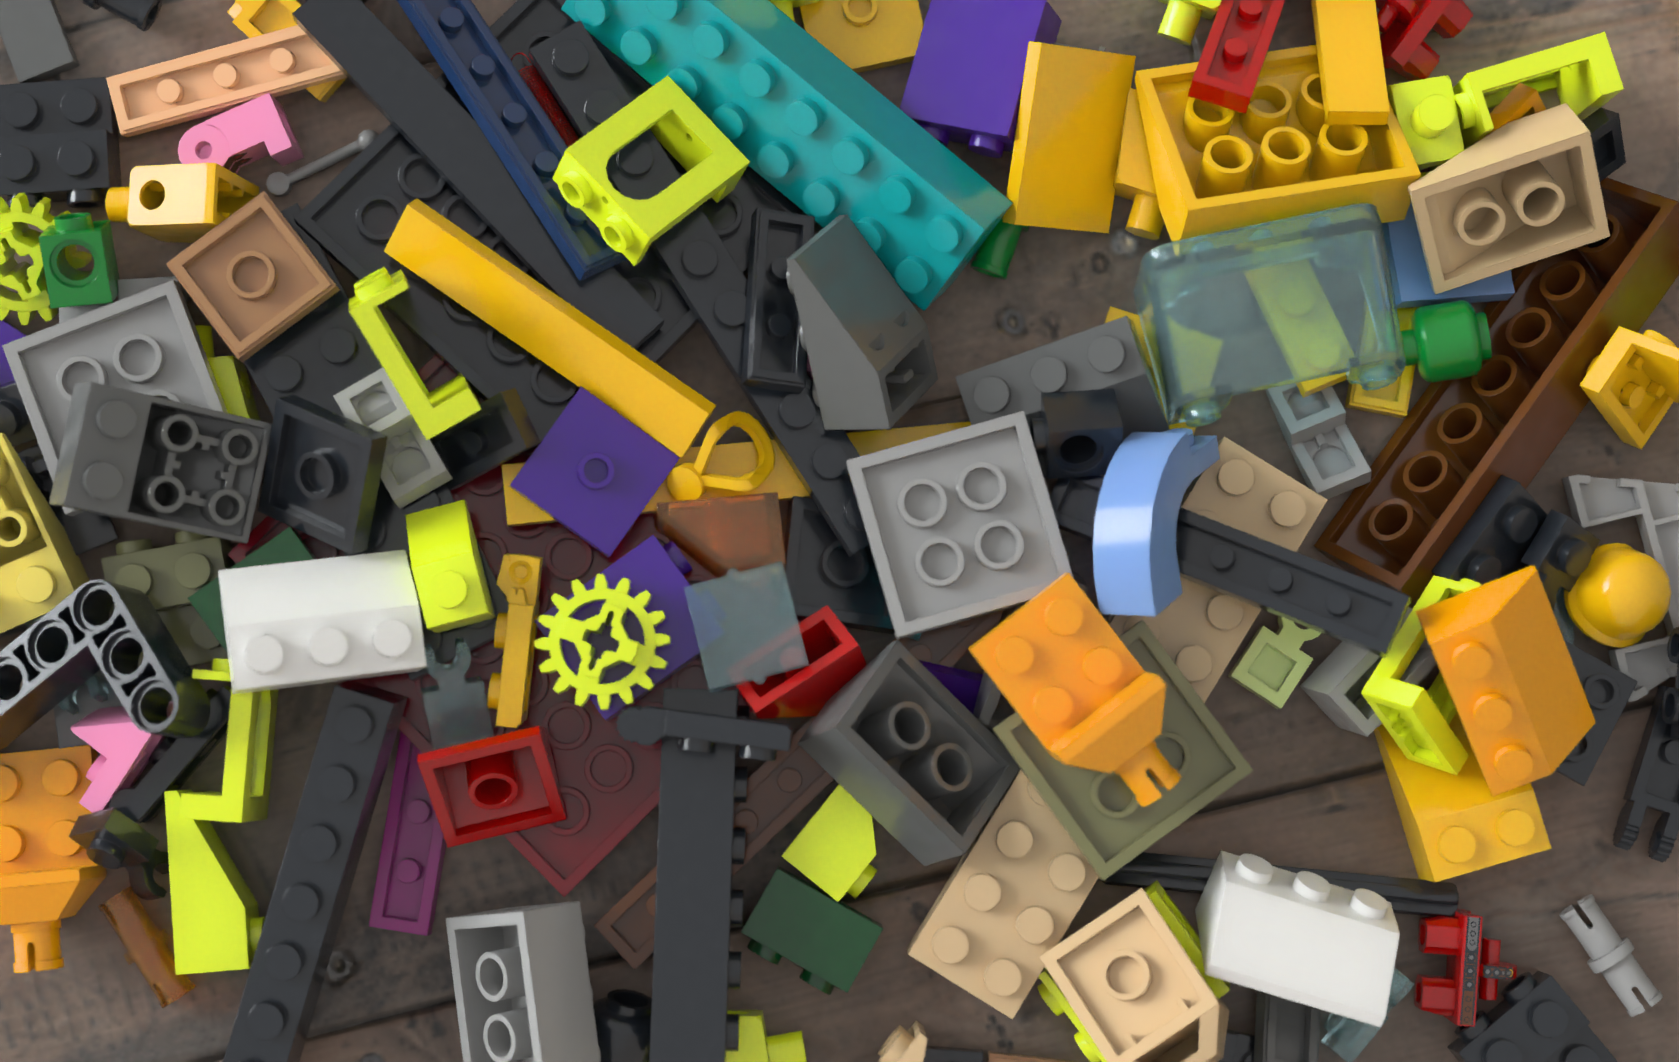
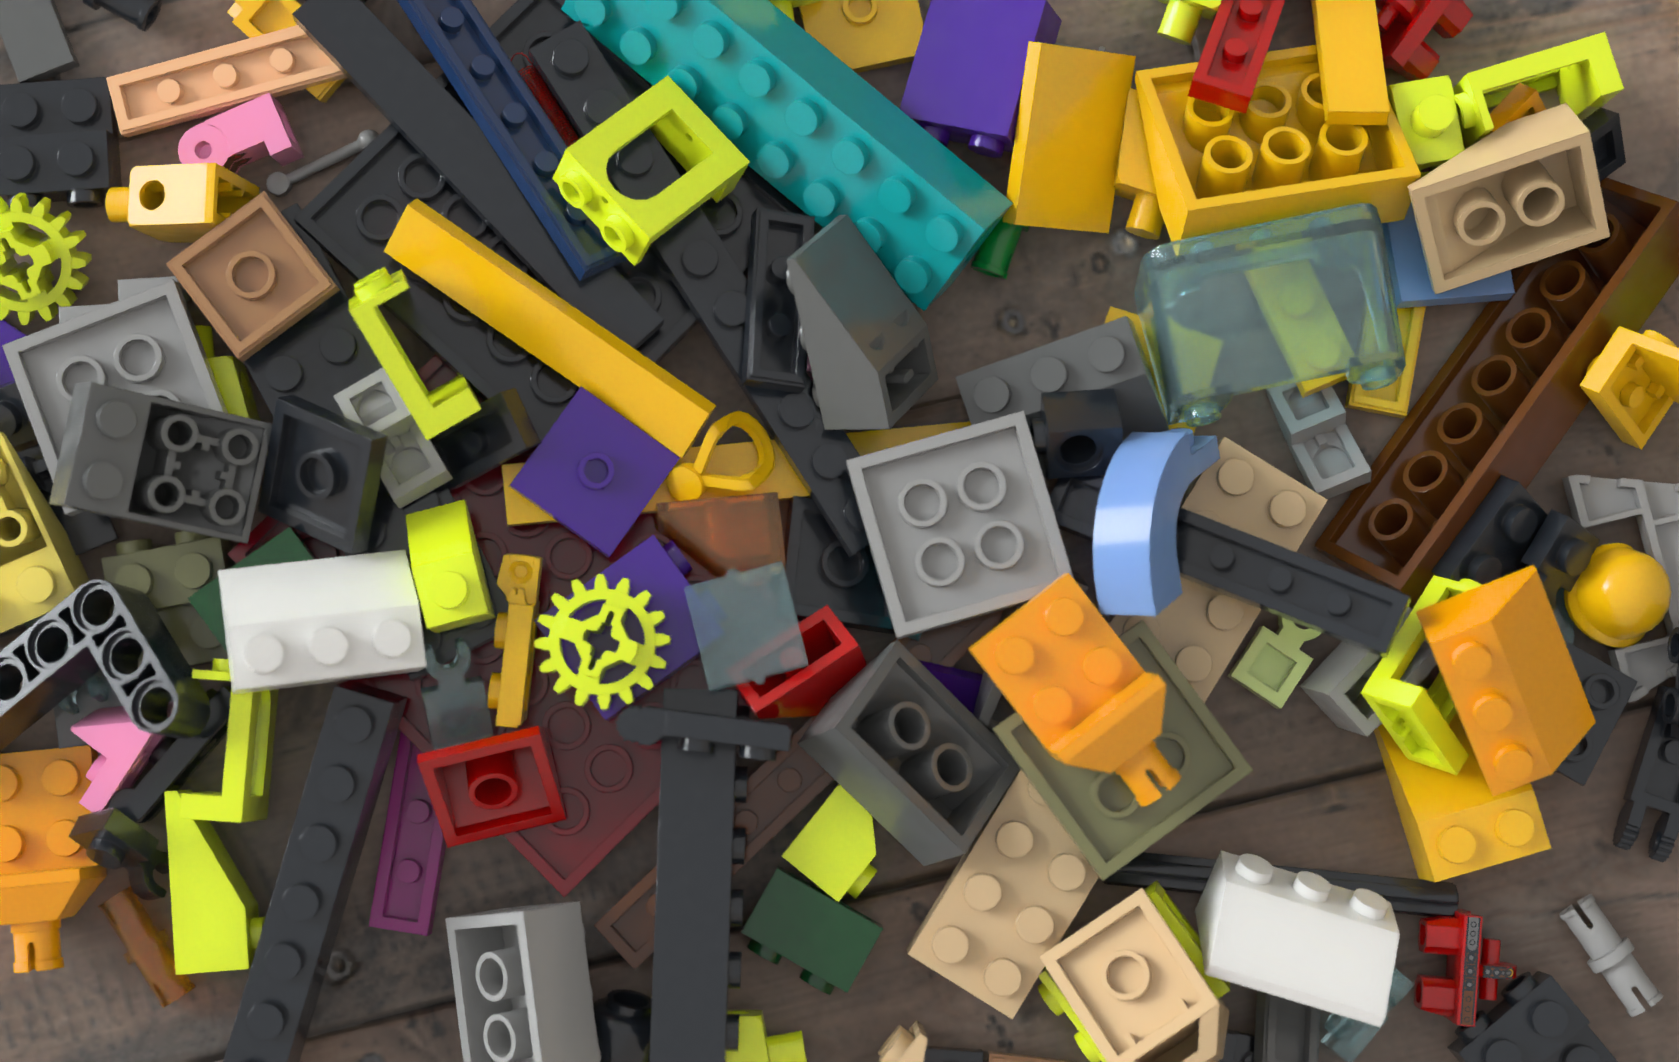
(71, 286): green brick -> none
(1447, 341): green head -> none

